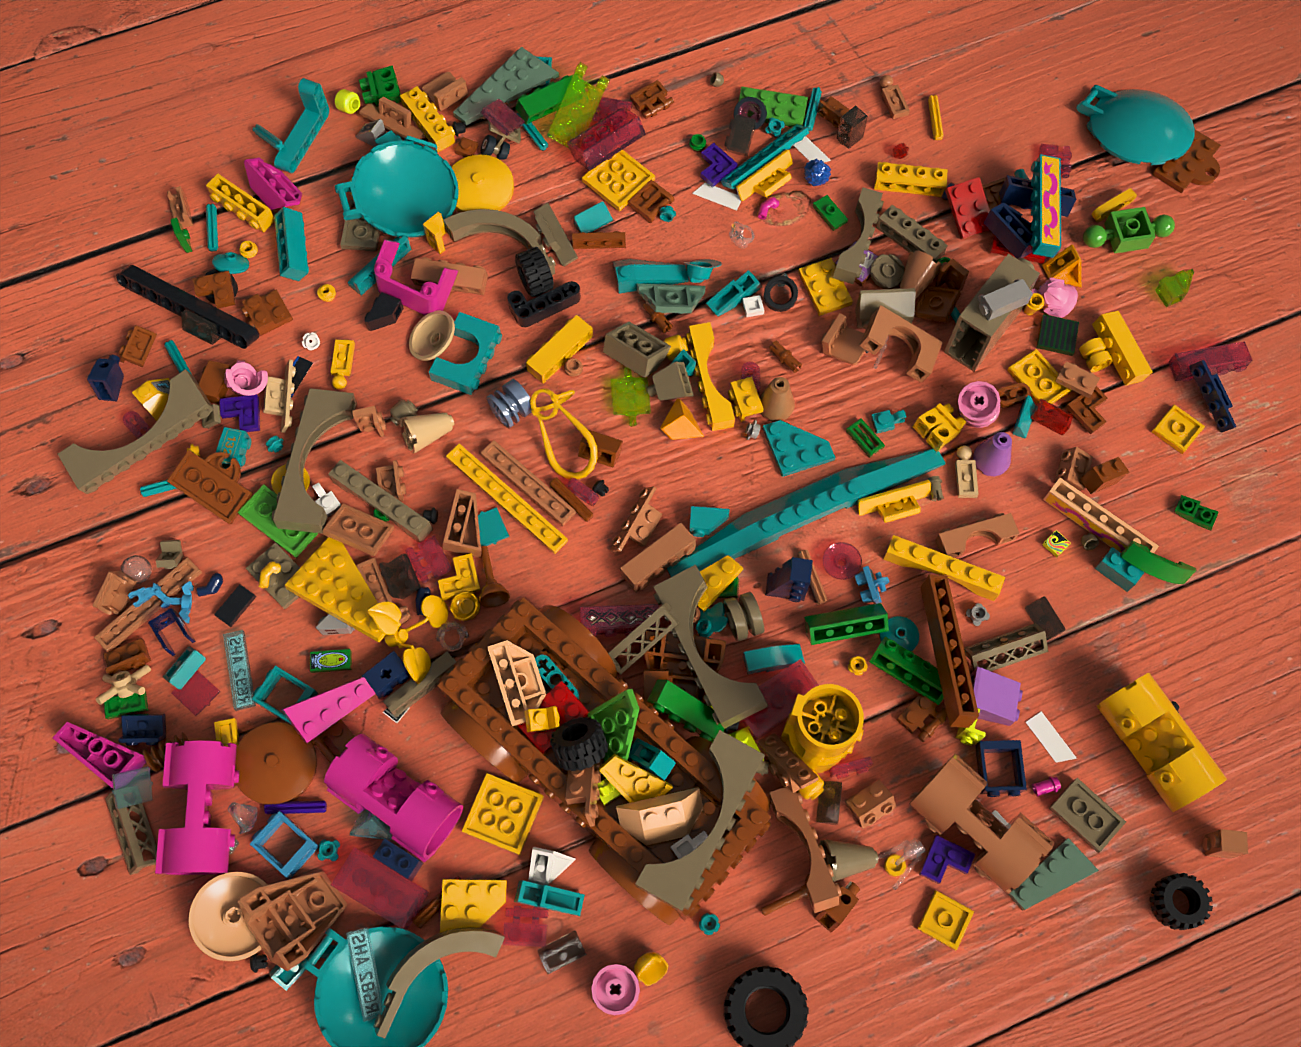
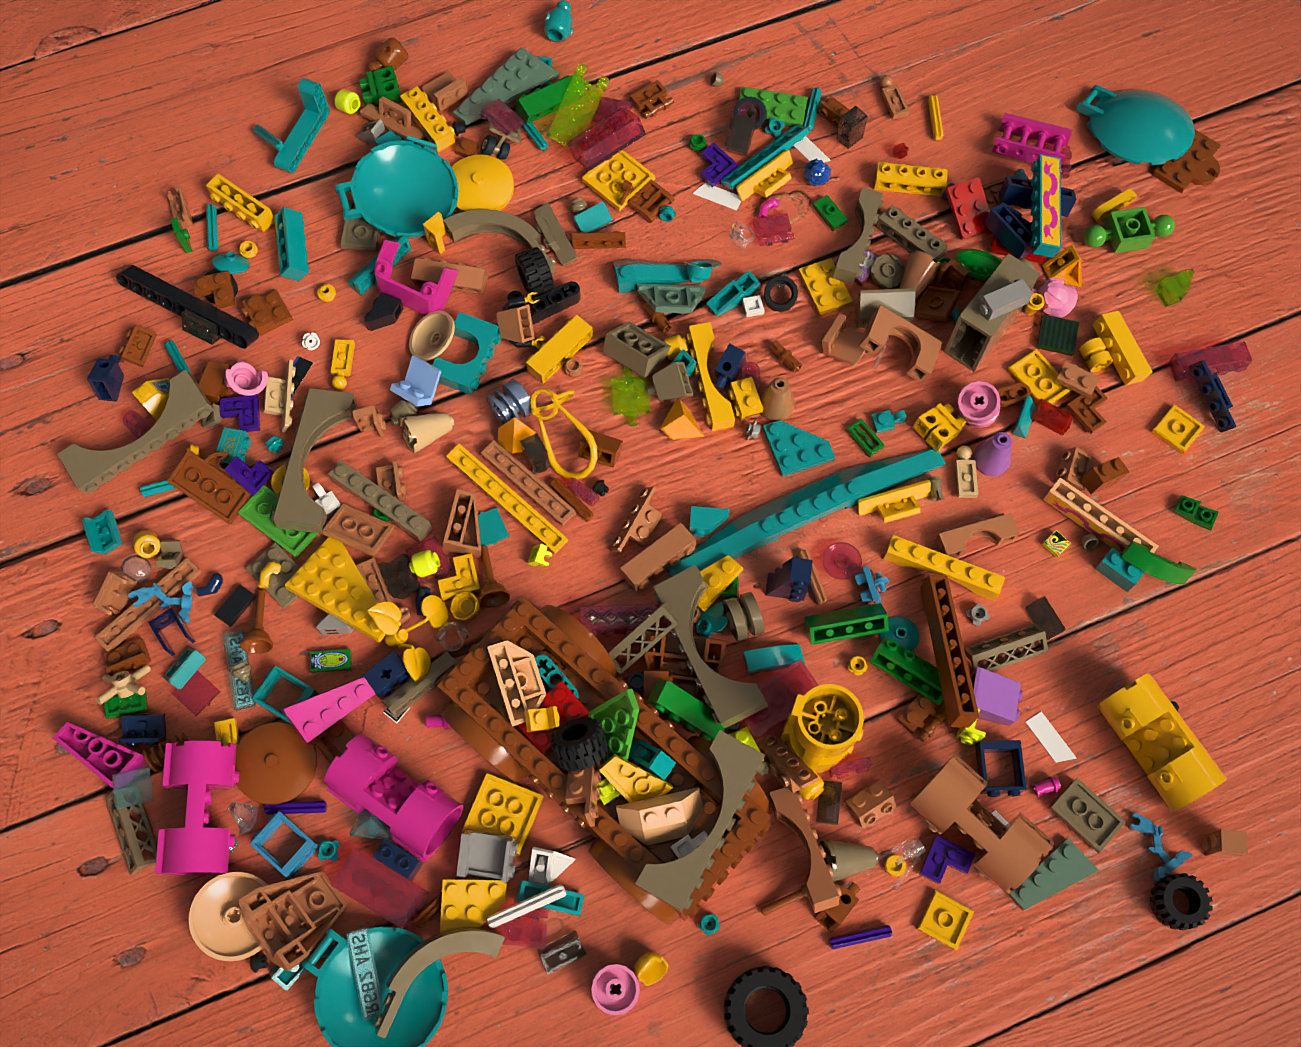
(102, 533): none -> teal bracket
(146, 544): none -> yellow head
(241, 671): none -> dark tan plate
(250, 478): none -> dark purple plate
(257, 639): none -> dark orange piece
(271, 184): dark pink wedge -> none
(389, 54): none -> dark orange piece
(419, 382): none -> light blue bracket
(424, 563): none -> neon yellow head
(431, 515): black piece -> none
(436, 721): none -> dark pink pin
(487, 855): none -> light grey panel
(512, 433): none -> light orange slope
(516, 322): none -> nougat torso
(526, 906): none -> white axle
(535, 454): none -> clear smoke brick
(537, 555): none -> neon yellow tile
(559, 22): none -> teal piece
(578, 205): none -> dark tan plate
(628, 189): none -> dark orange hand
(636, 682): none -> dark blue plate
(729, 366): none -> dark blue torso
(773, 225): none -> clear pink plate
(860, 937): none -> dark purple axle
(978, 263): none -> green dish
(1030, 129): none -> dark pink fence
(1145, 826): none -> dark azure piece

